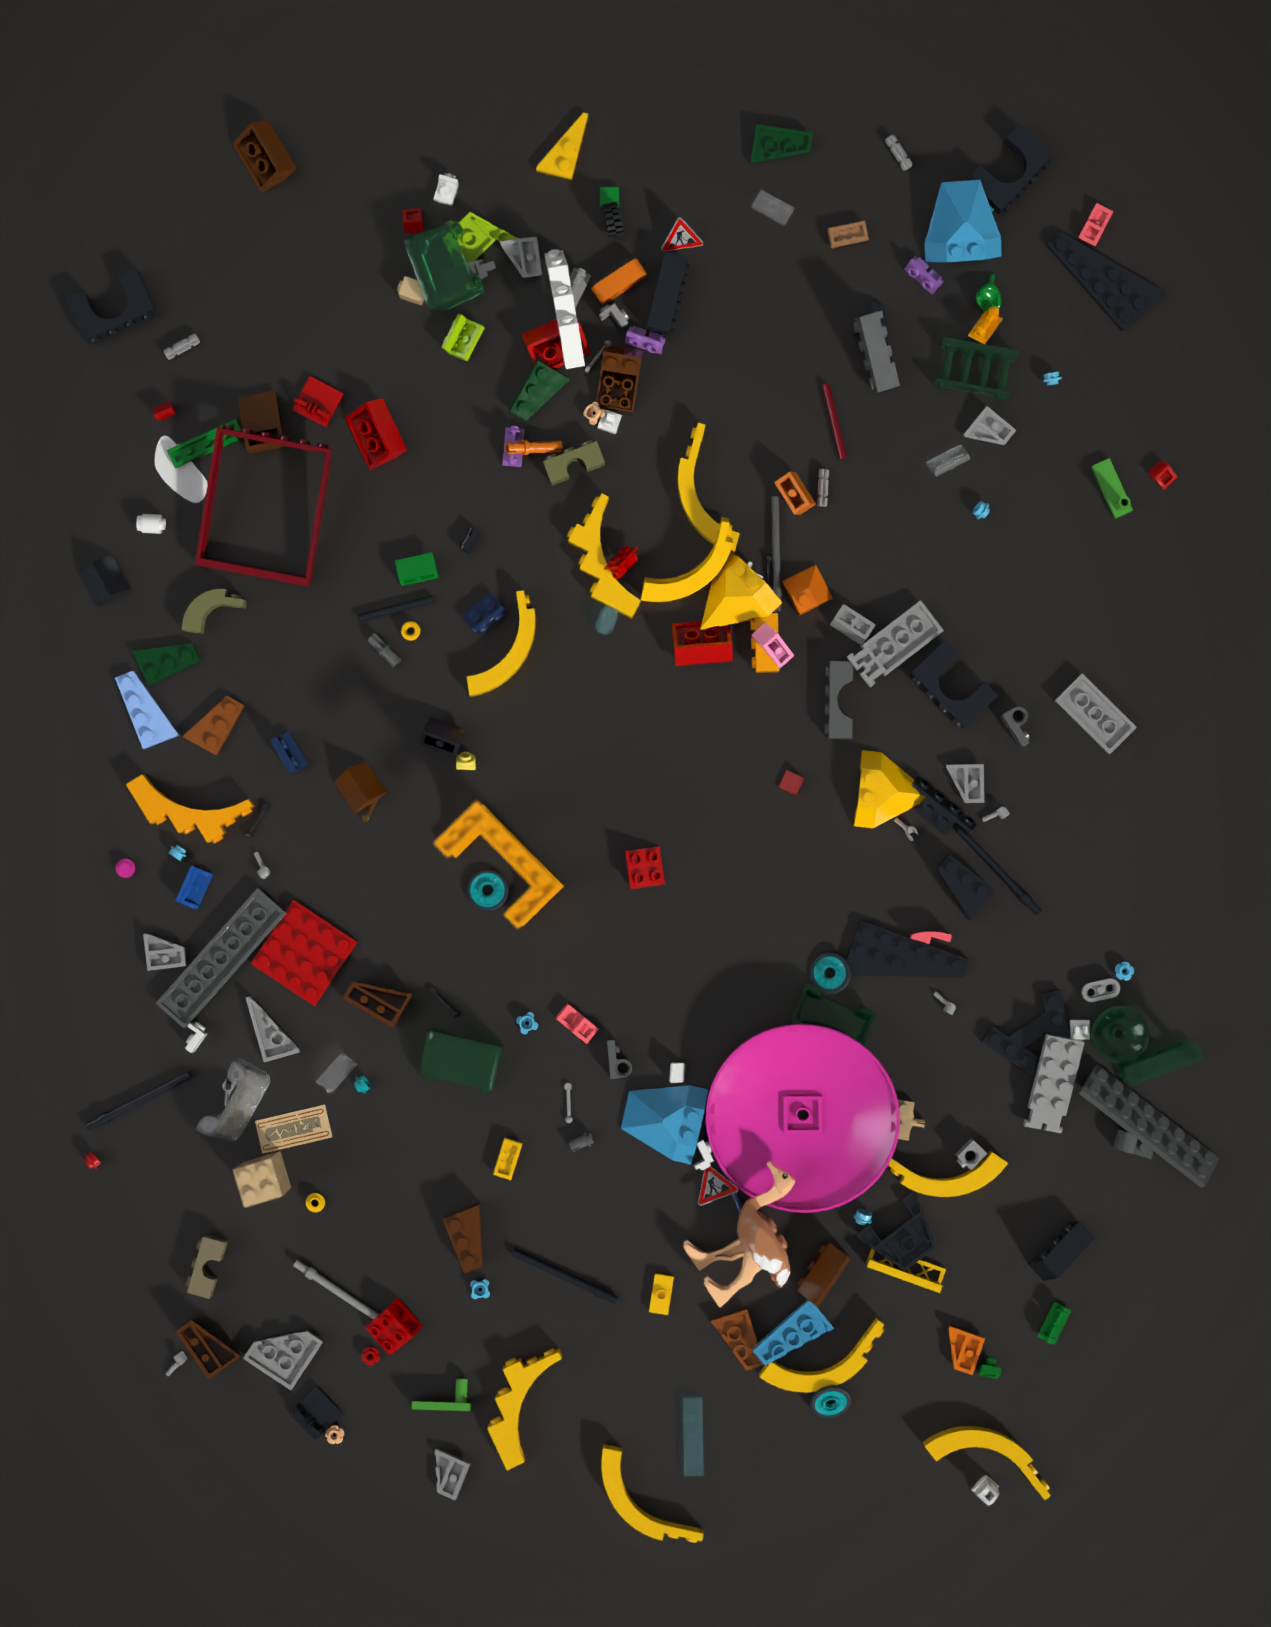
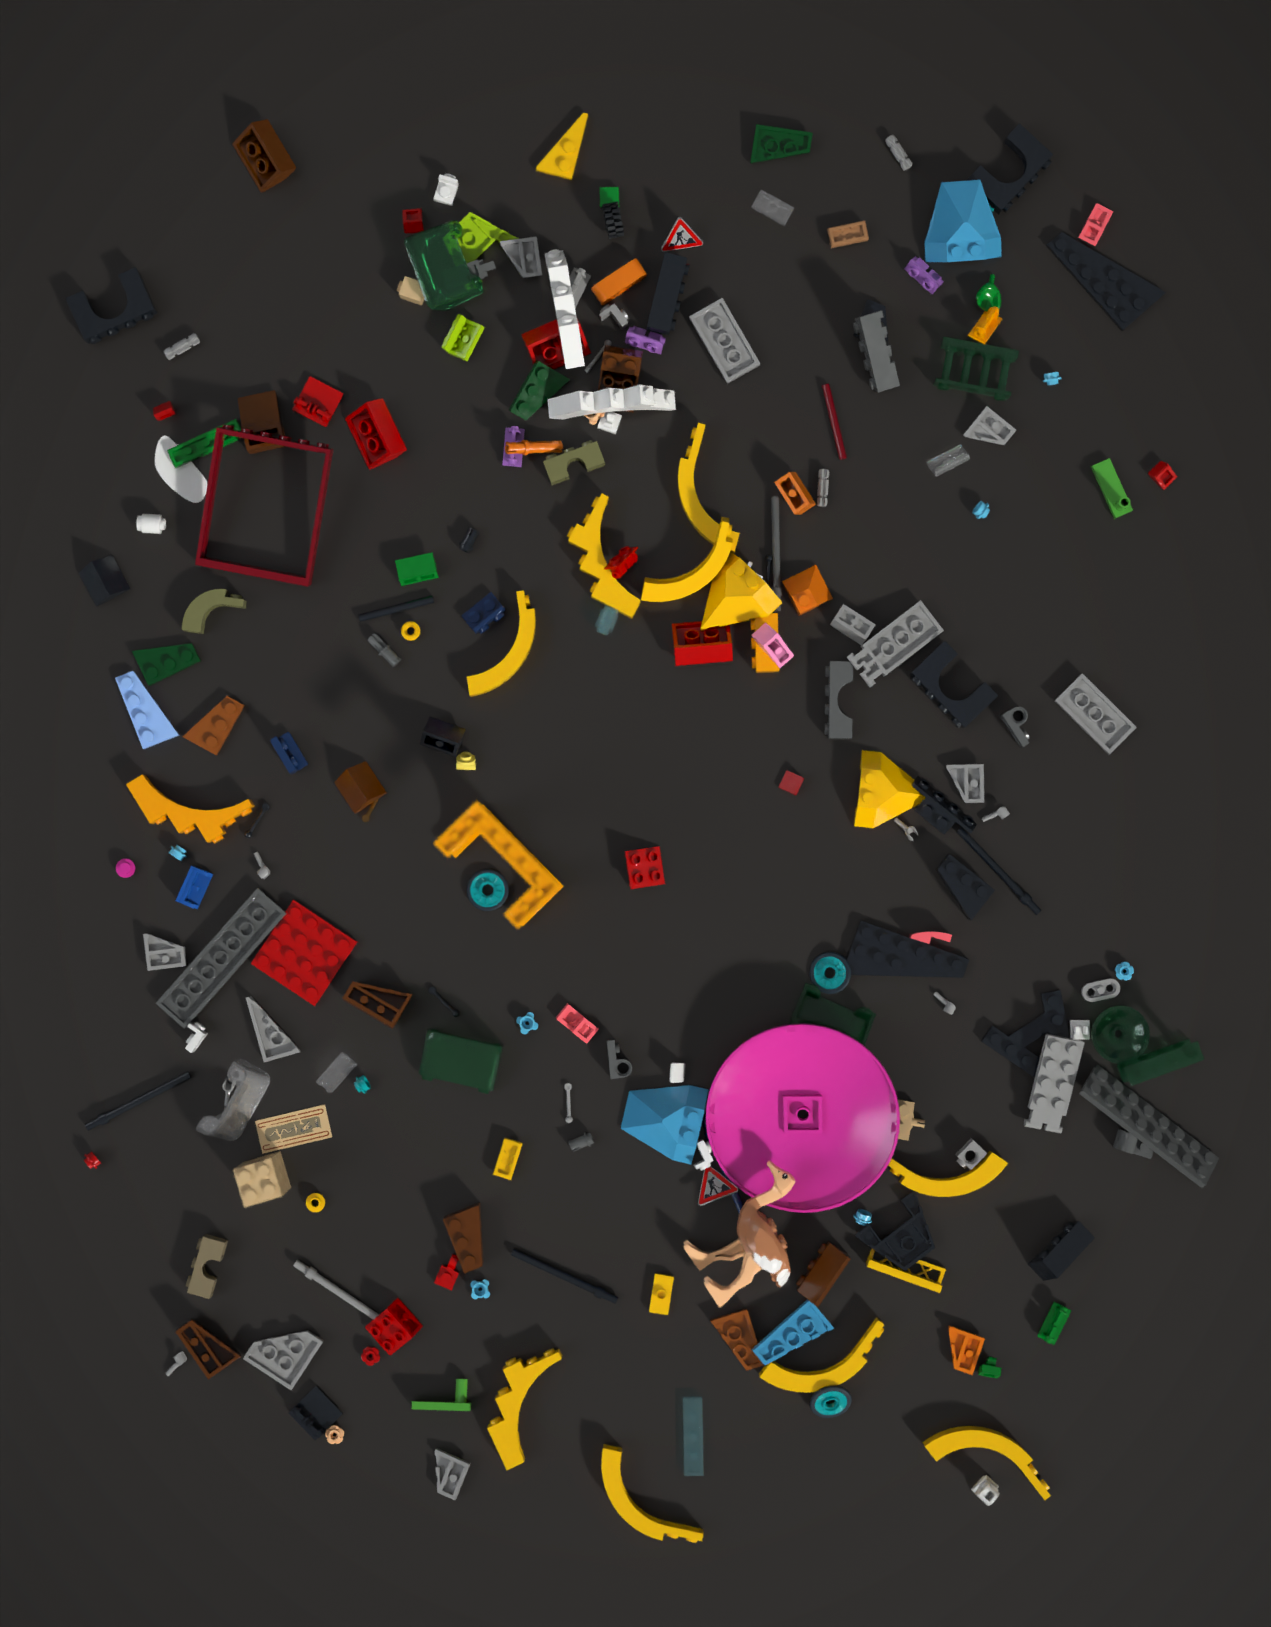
(447, 1274): none -> red plate
(610, 400): none -> white arch
(724, 340): none -> light grey plate

